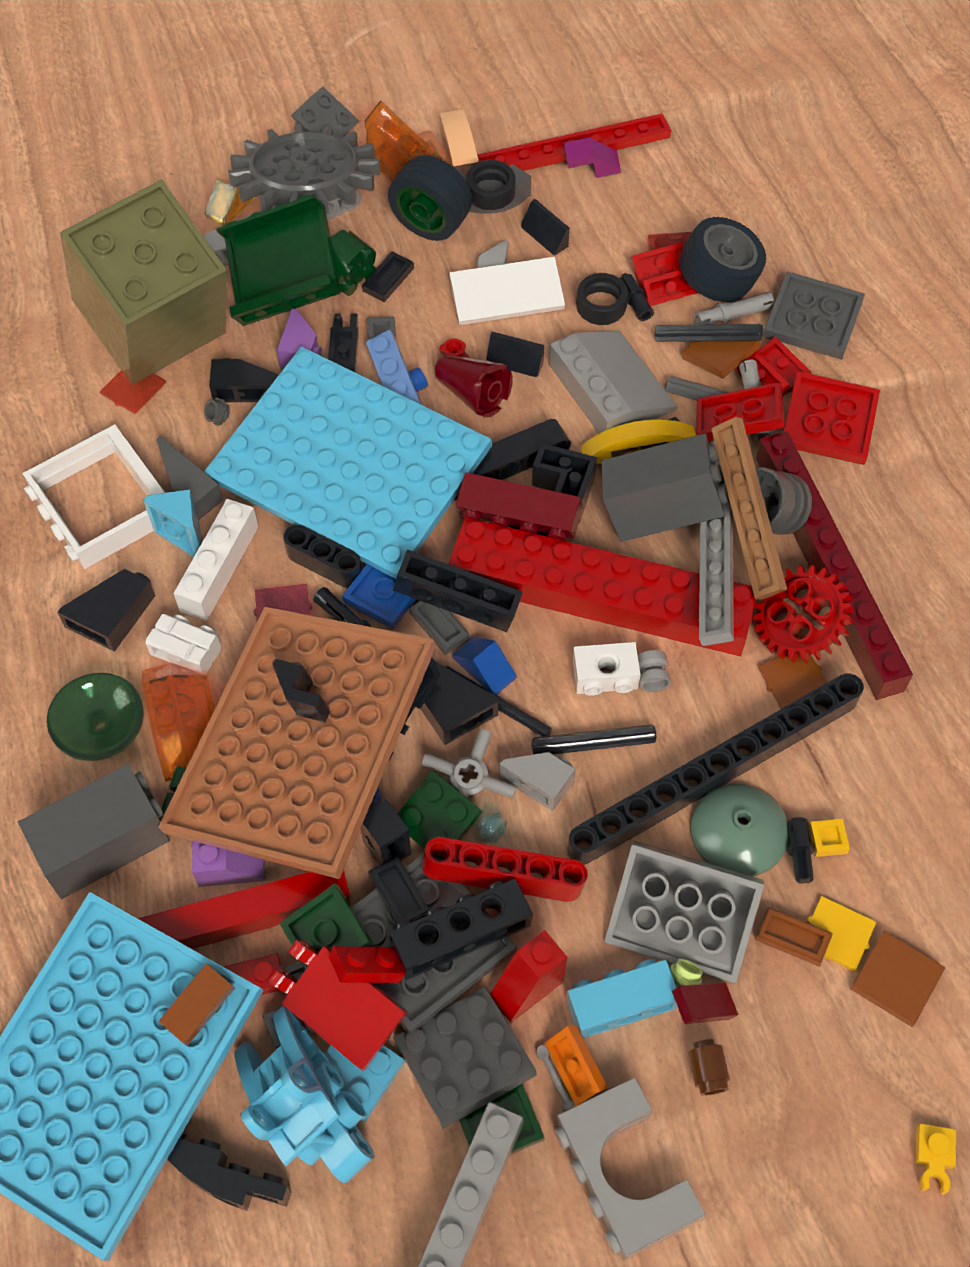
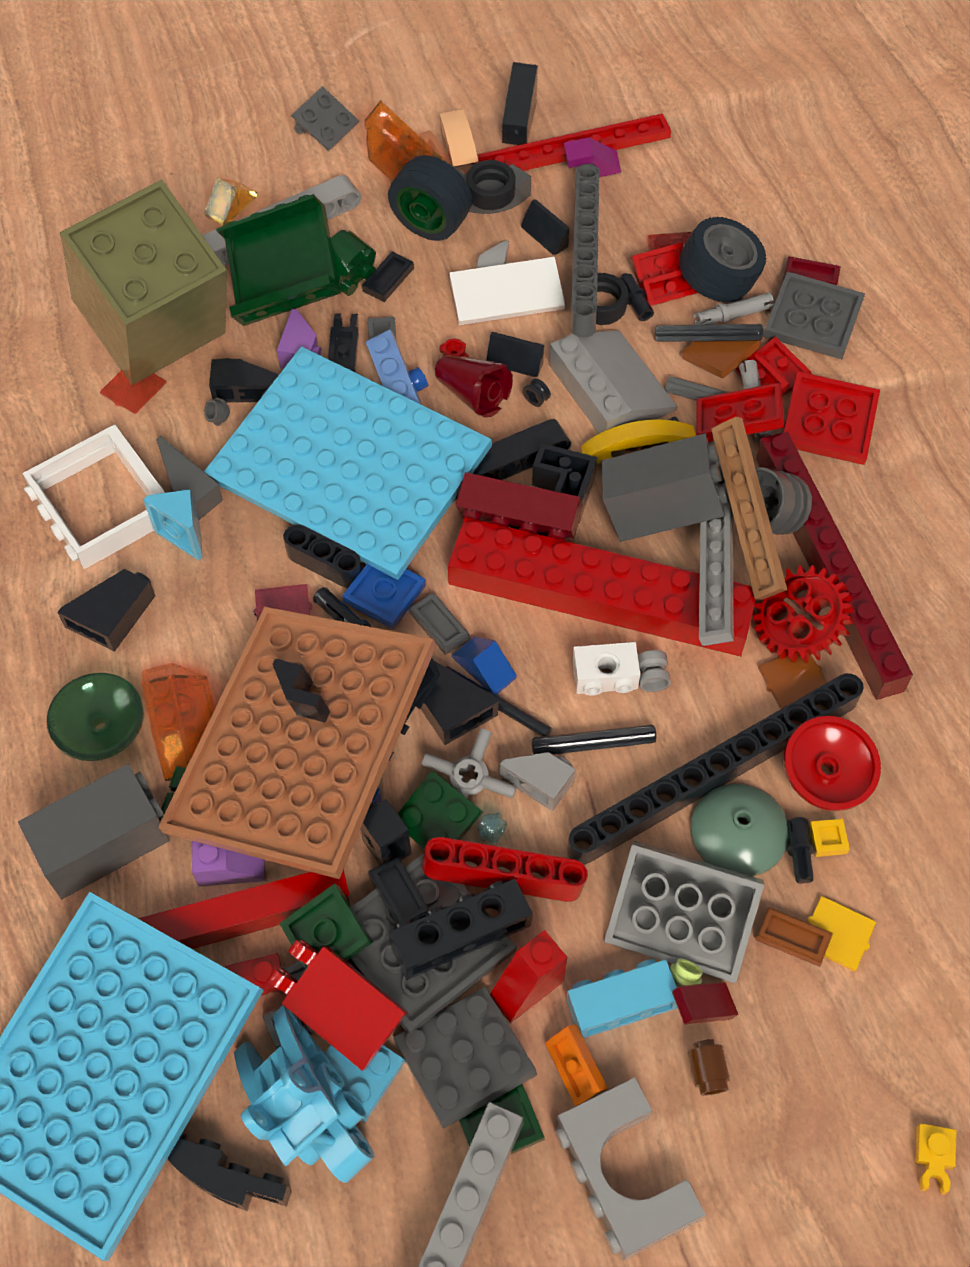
(183, 643): white brick -> none
(196, 1004): dark orange tile -> none
(216, 560): white brick -> none
(302, 166): dark grey gear -> none
(366, 964): red plate -> none
(457, 591): black brick -> none
(520, 104): none -> black slope
(536, 392): none -> black bush
(543, 1054): light grey hinge -> none
(585, 251): none -> dark grey beam
(816, 270): none -> dark red tile
(842, 748): none -> red dish
(898, 978): dark orange tile -> none

